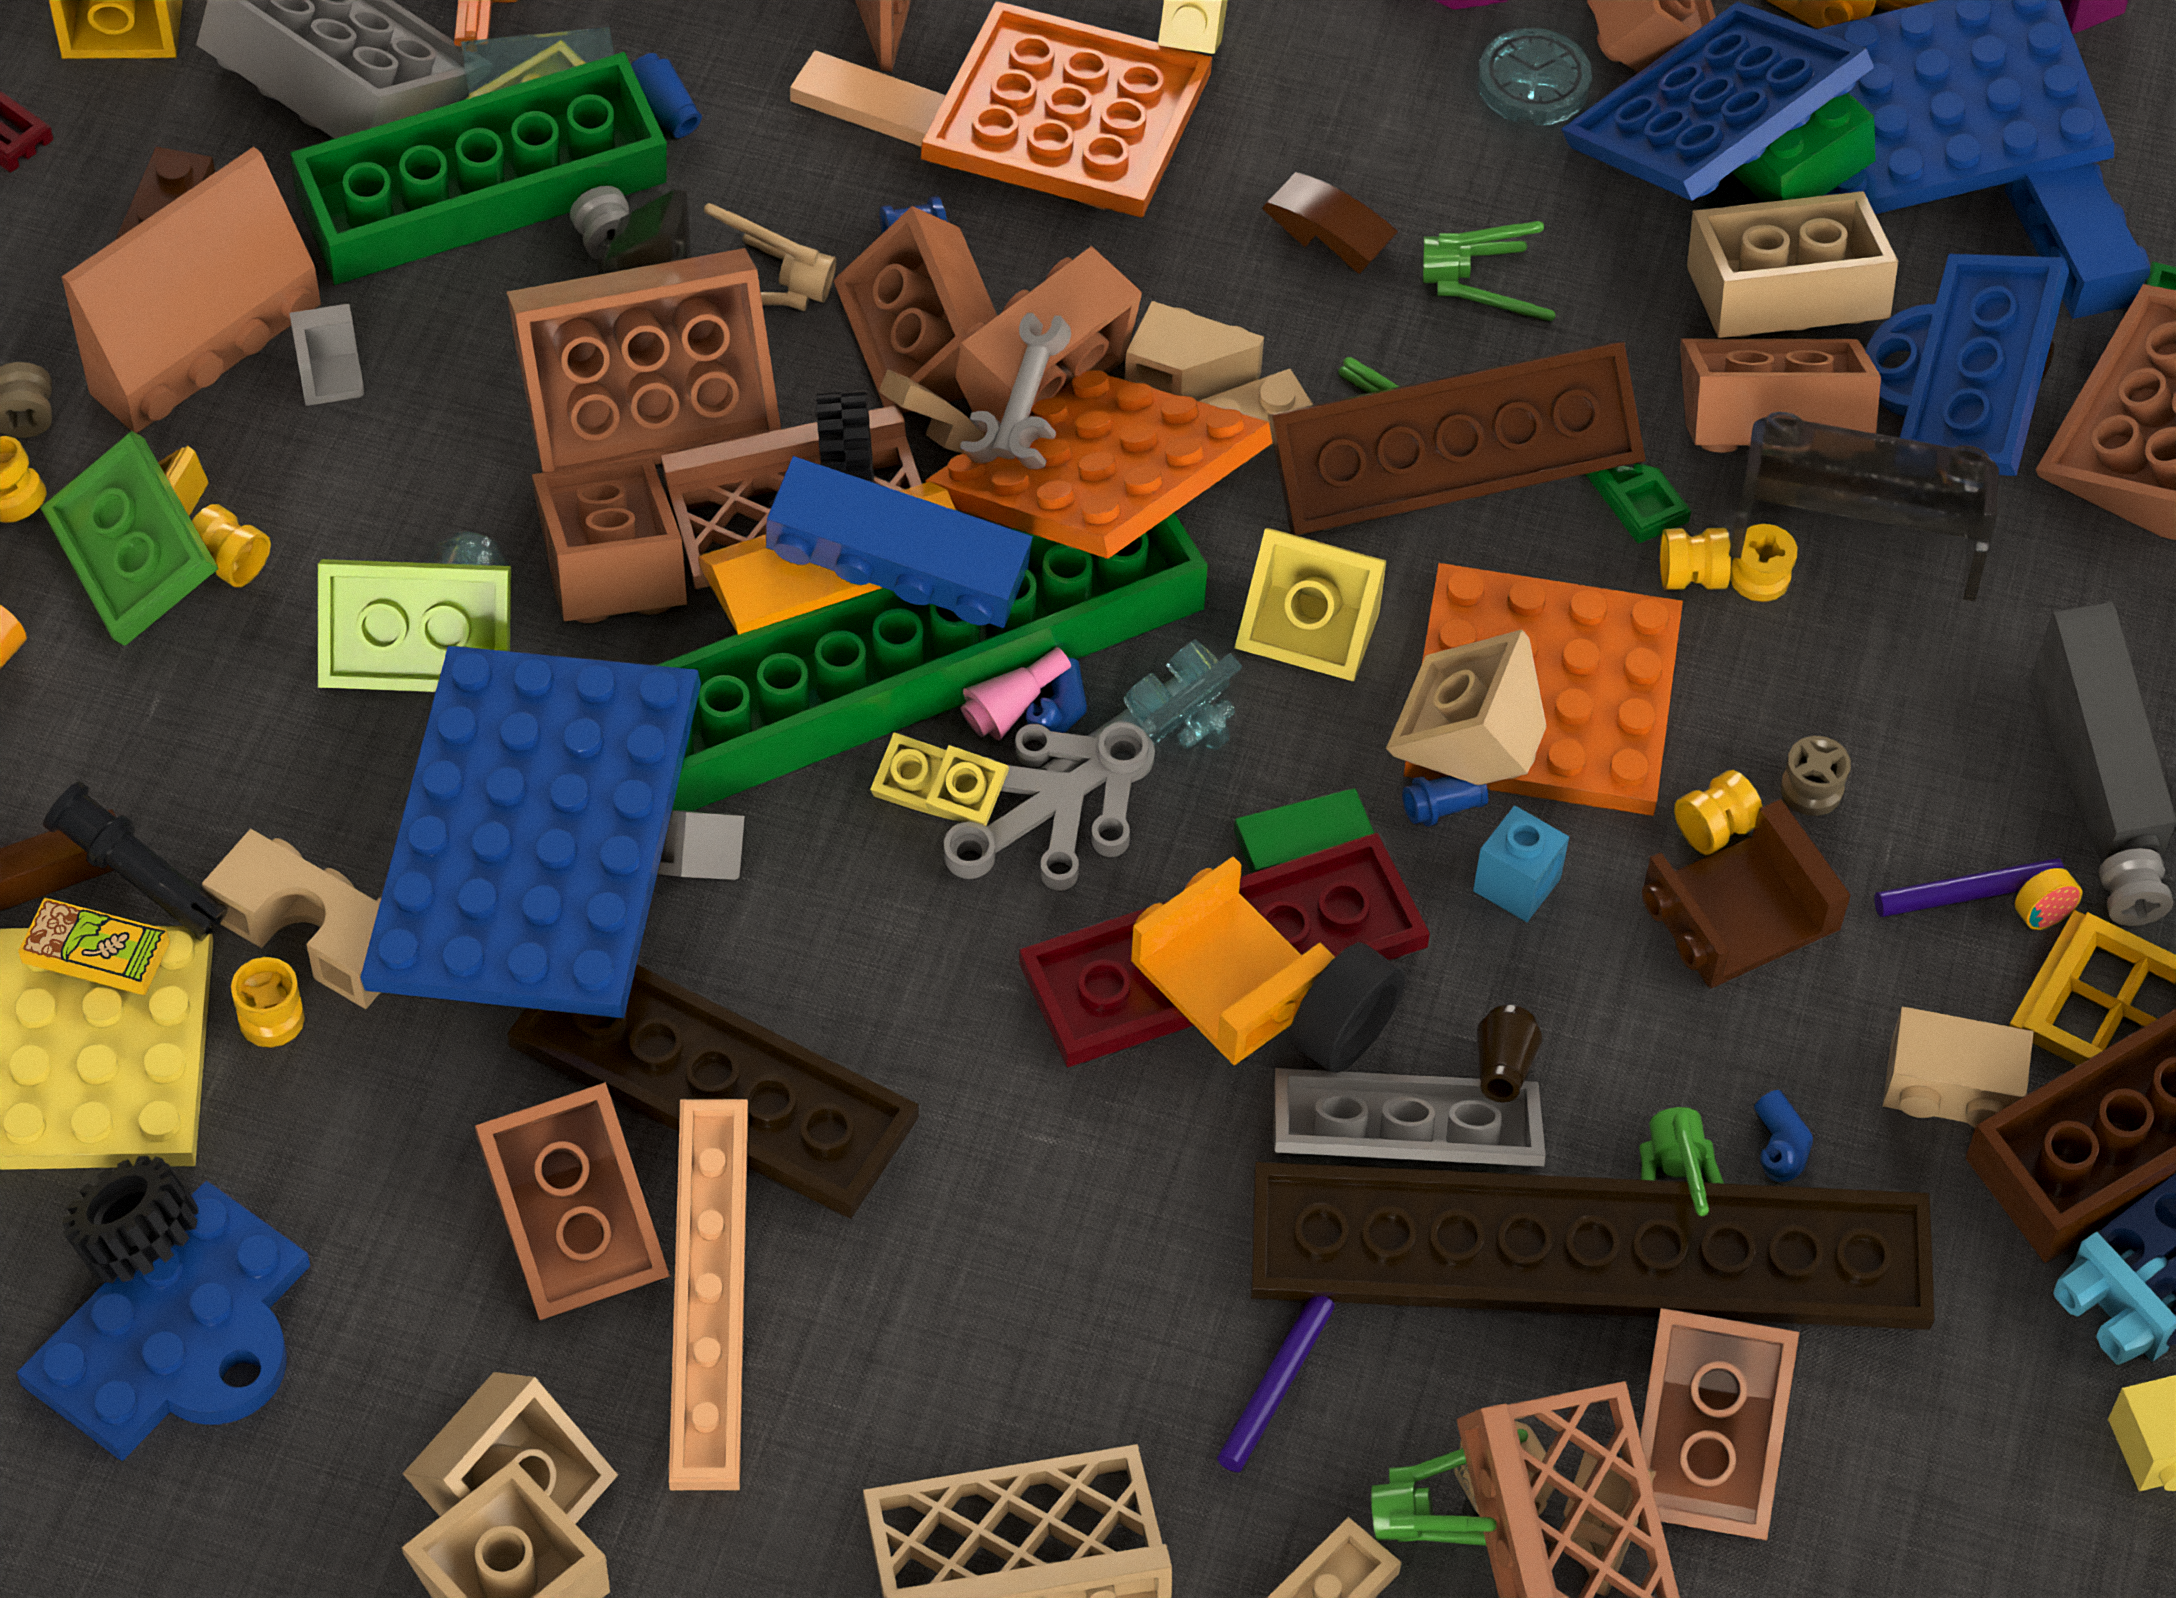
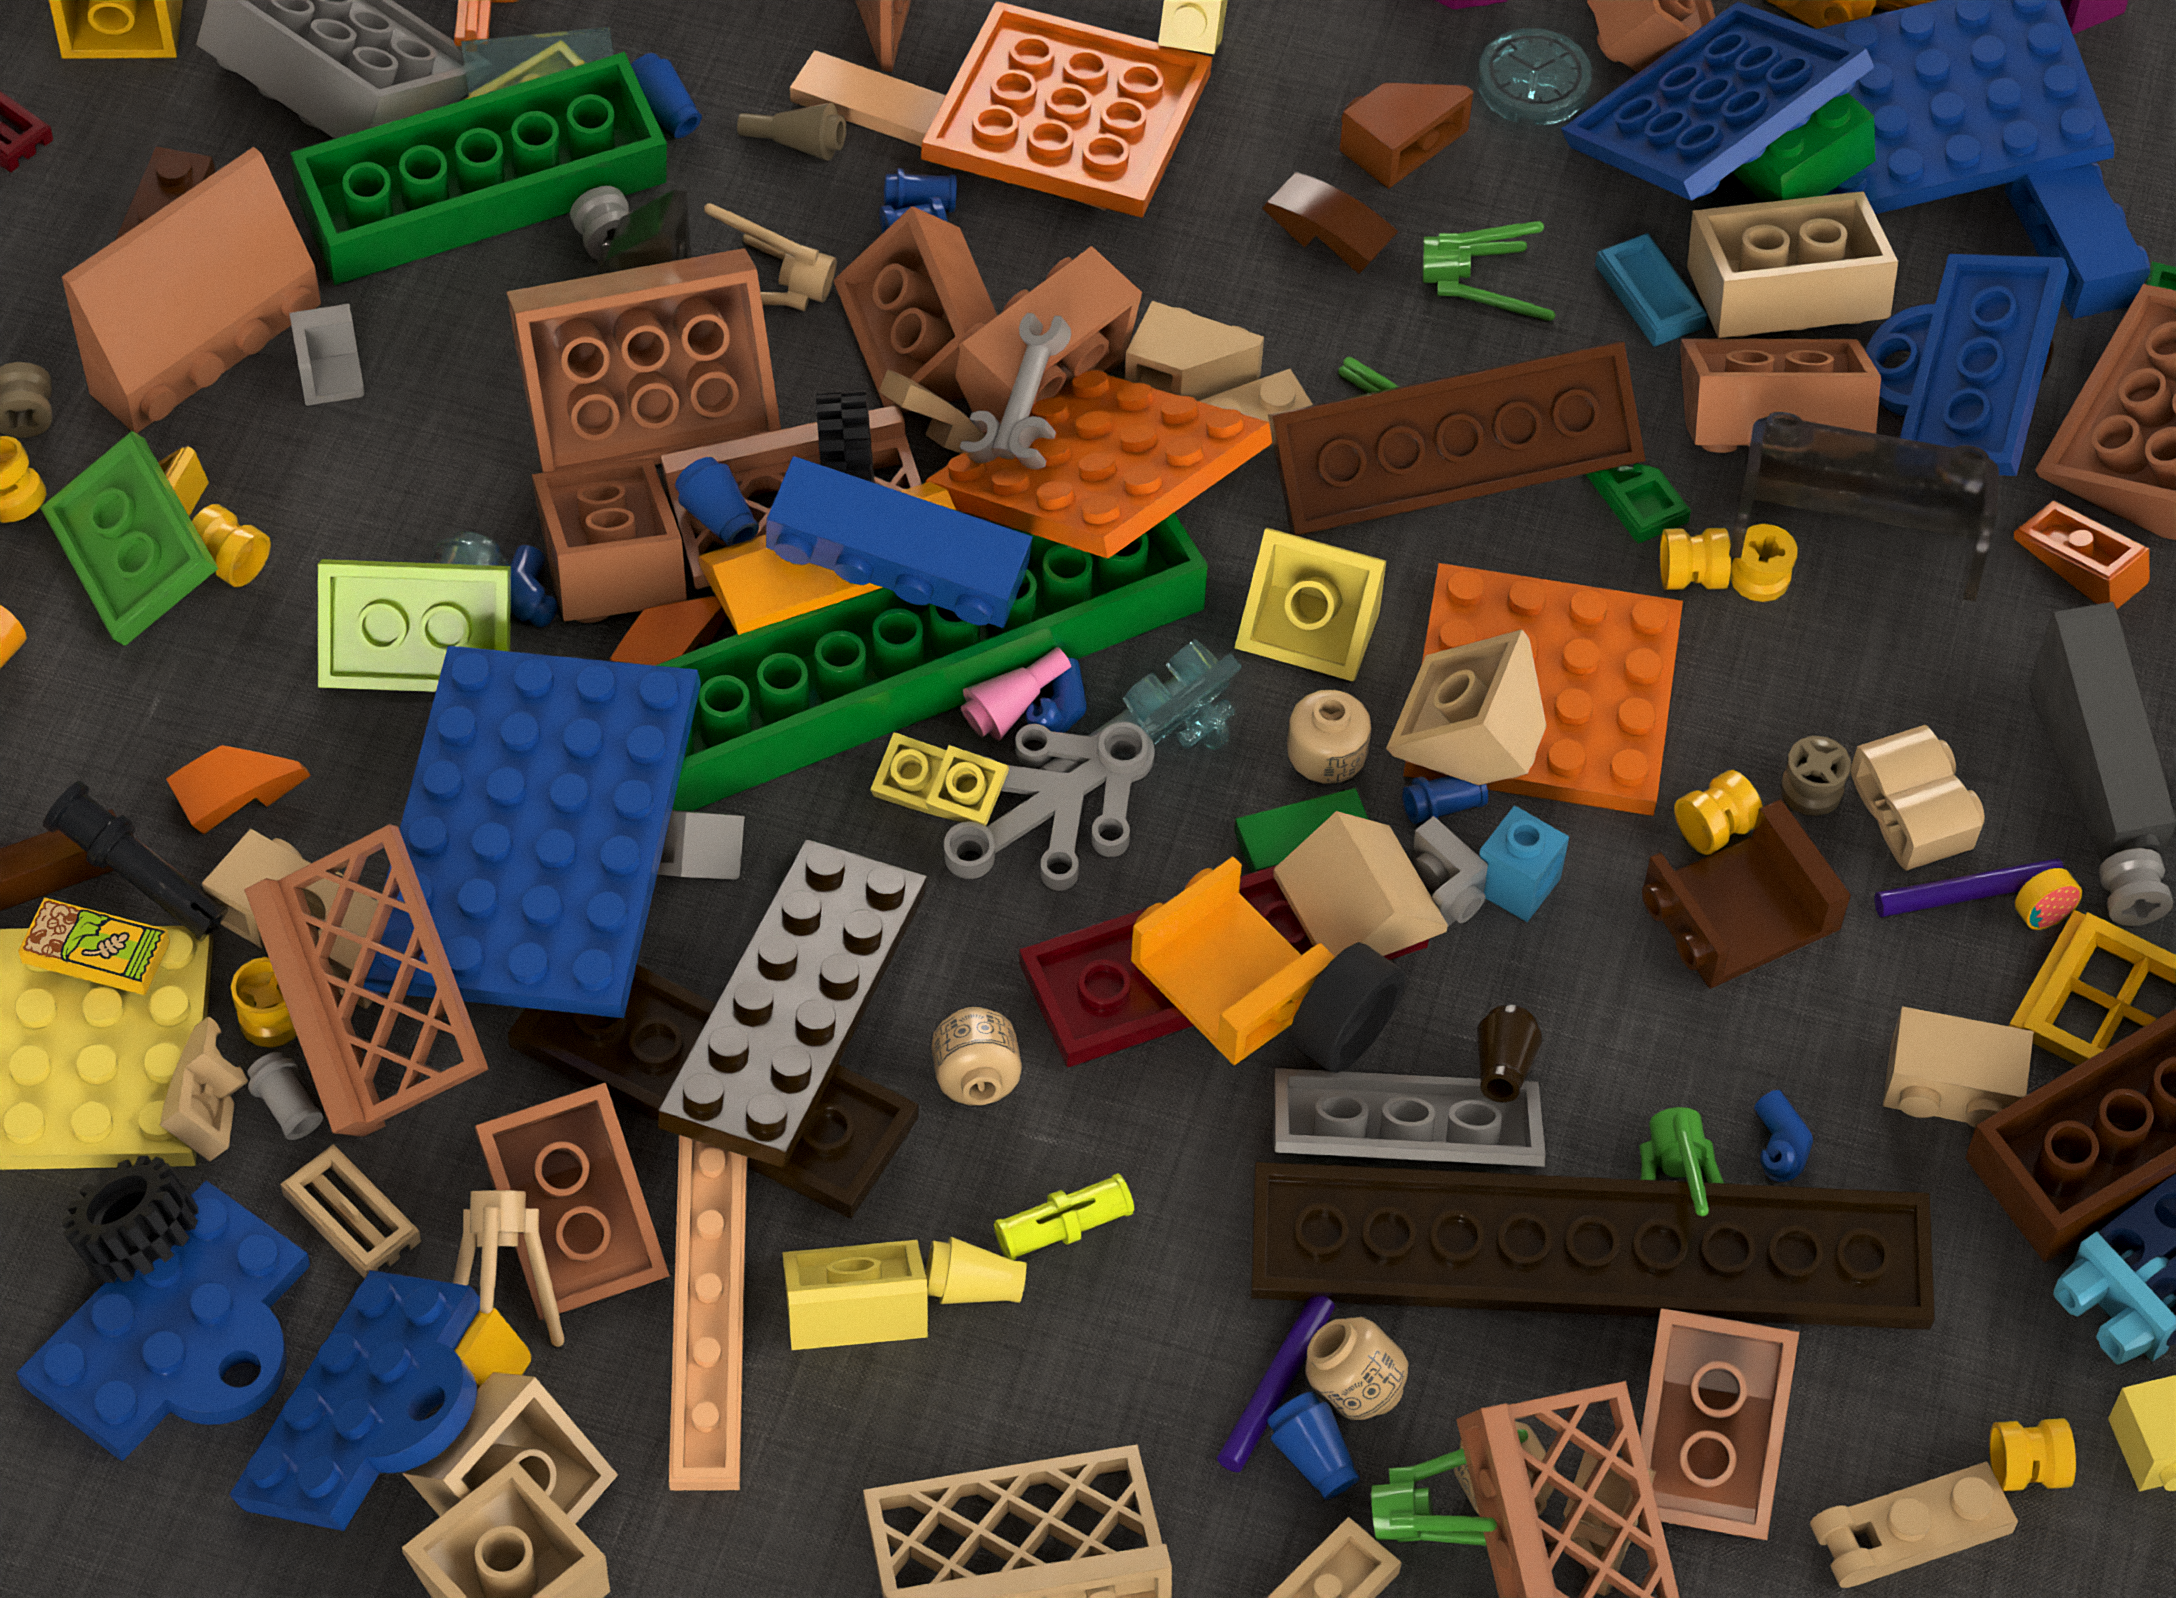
(199, 1097): none -> tan slope
(228, 780): none -> orange slope
(281, 1090): none -> light grey pin
(324, 1016): none -> nougat fence
(367, 1402): none -> blue plate
(382, 1248): none -> tan tile
(492, 1347): none -> yellow slope
(494, 1223): none -> tan plant
(527, 594): none -> blue arm
(670, 631): none -> orange slope
(715, 499): none -> blue cone
(793, 1004): none -> plate
(811, 129): none -> dark tan cone
(856, 1294): none -> light yellow slope
(912, 190): none -> blue pin
(971, 1274): none -> light yellow cone
(973, 1053): none -> tan head
(1064, 1217): none -> neon yellow pin
(1314, 1444): none -> blue cone
(1329, 736): none -> tan head
(1356, 1368): none -> tan head
(1357, 886): none -> tan slope
(1403, 127): none -> dark orange slope
(1449, 870): none -> light grey bracket
(1651, 289): none -> dark azure tile
(1915, 1524): none -> tan plate
(1917, 797): none -> tan brick
(2032, 1454): none -> yellow wheel
(2086, 554): none -> orange slope

